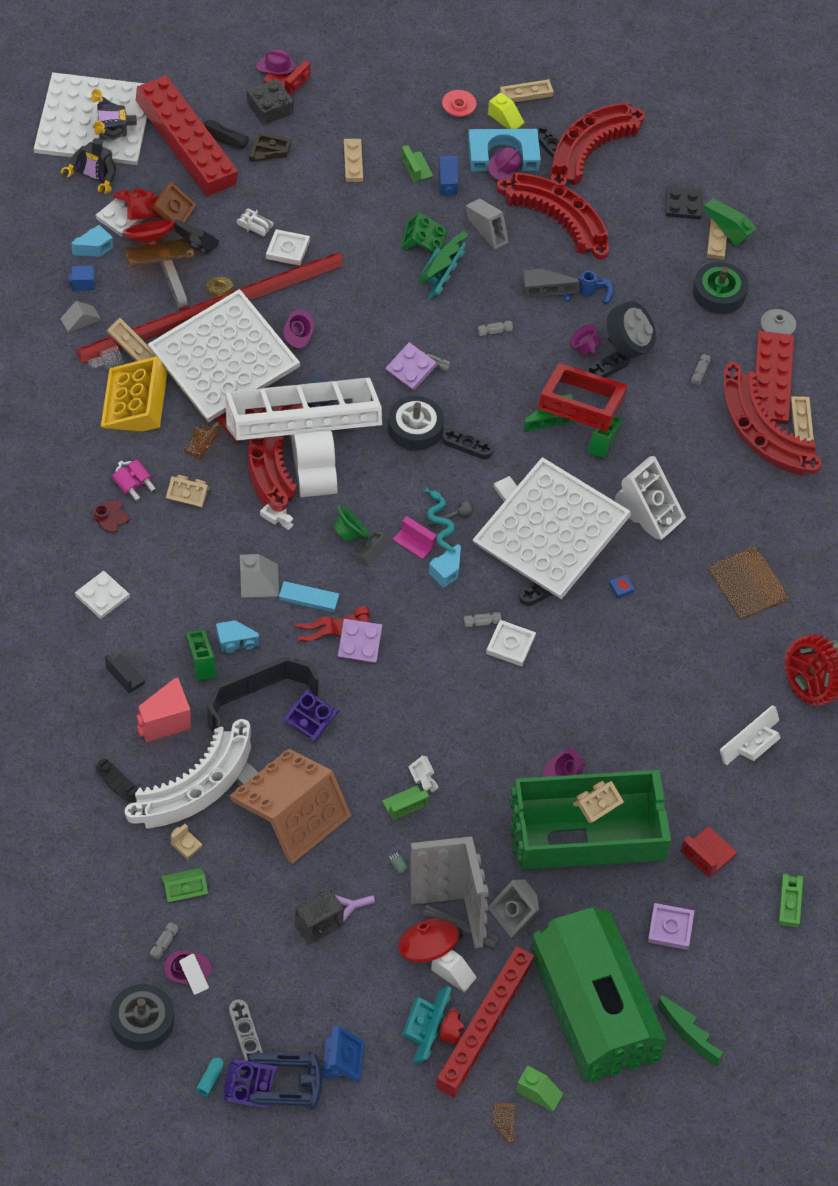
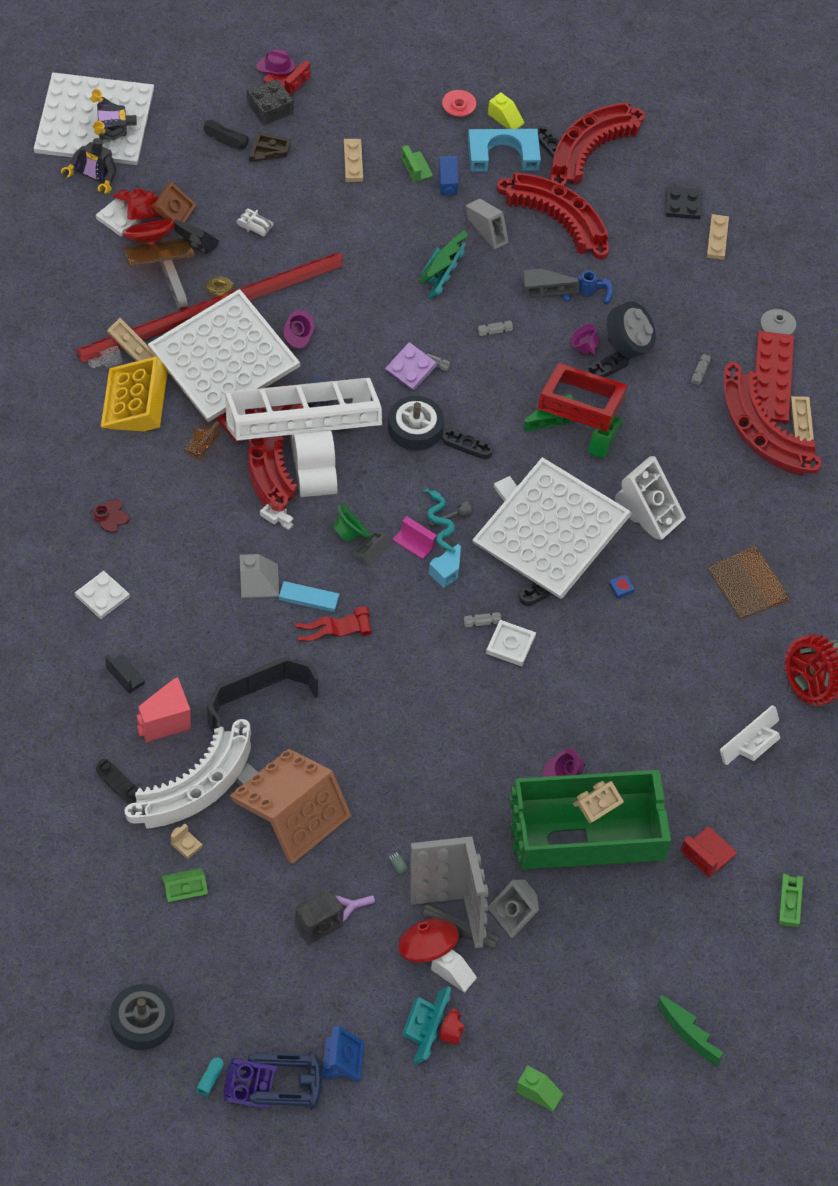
(79, 316): light grey slope -> none
(82, 278): blue brick -> none
(93, 243): medium azure slope -> none
(132, 477): dark pink piece -> none
(164, 941): light grey axle -> none
(174, 970): magenta piece -> none
(186, 135): red brick -> none
(187, 491): tan bracket -> none
(193, 974): white sticker -> none
(201, 655): green slope -> none
(235, 636): medium azure slope -> none
(244, 1038): light grey beam -> none
(287, 247): white plate -> none
(310, 715): dark purple slope -> none
(360, 641): lavender plate -> none
(406, 802): bright green panel -> none
(421, 772): white plate -> none
(423, 232): green bracket -> none
(485, 1022): red brick -> none
(504, 163): magenta piece -> none
(504, 1119): clear orange slope -> none
(528, 91): tan plate -> none
(568, 960): green panel -> none
(671, 926): lavender plate -> none
(720, 287): wheel -> none
(731, 222): green slope -> none

